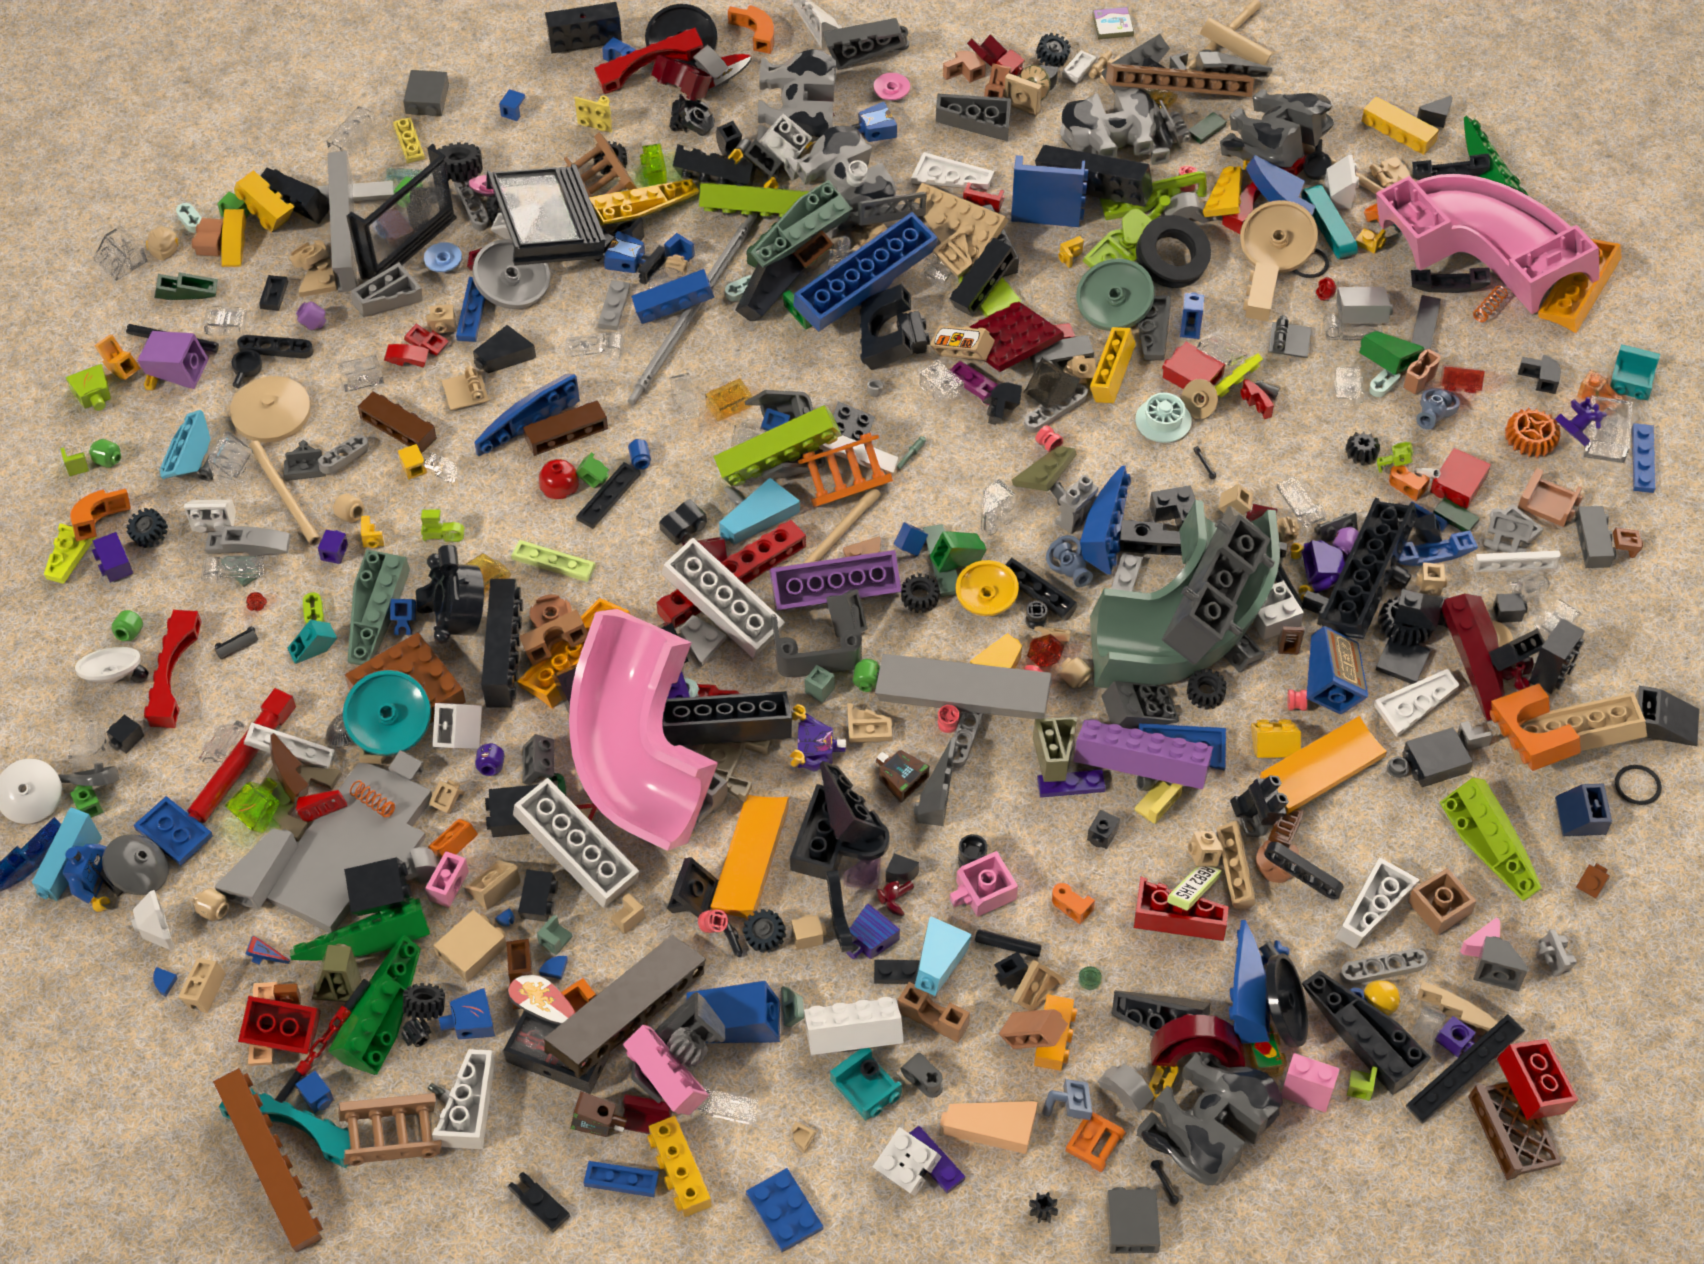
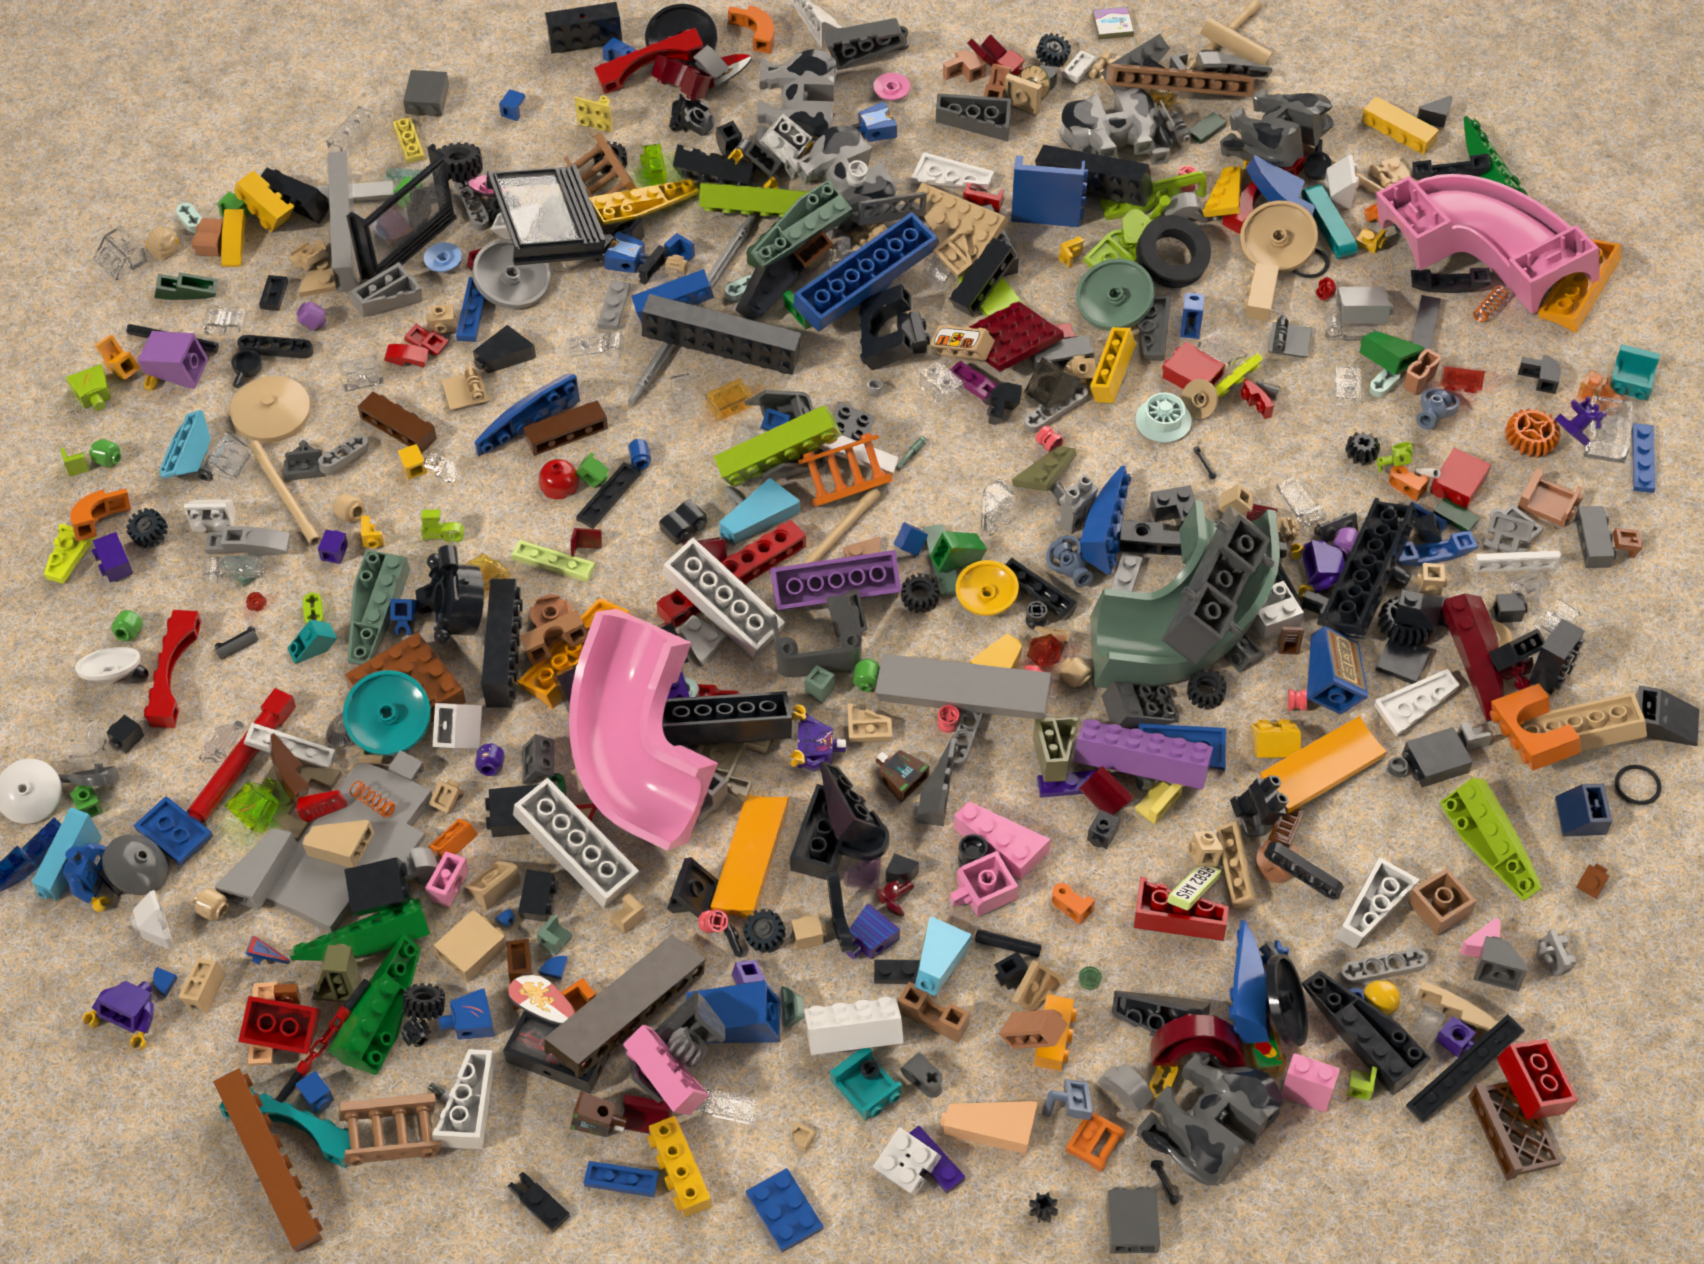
(126, 1007): none -> dark purple torso
(339, 842): none -> tan slope
(585, 539): none -> dark red bracket
(720, 334): none -> black brick
(747, 972): none -> brick
(1015, 844): none -> bright pink wedge
(1105, 791): none -> dark red panel

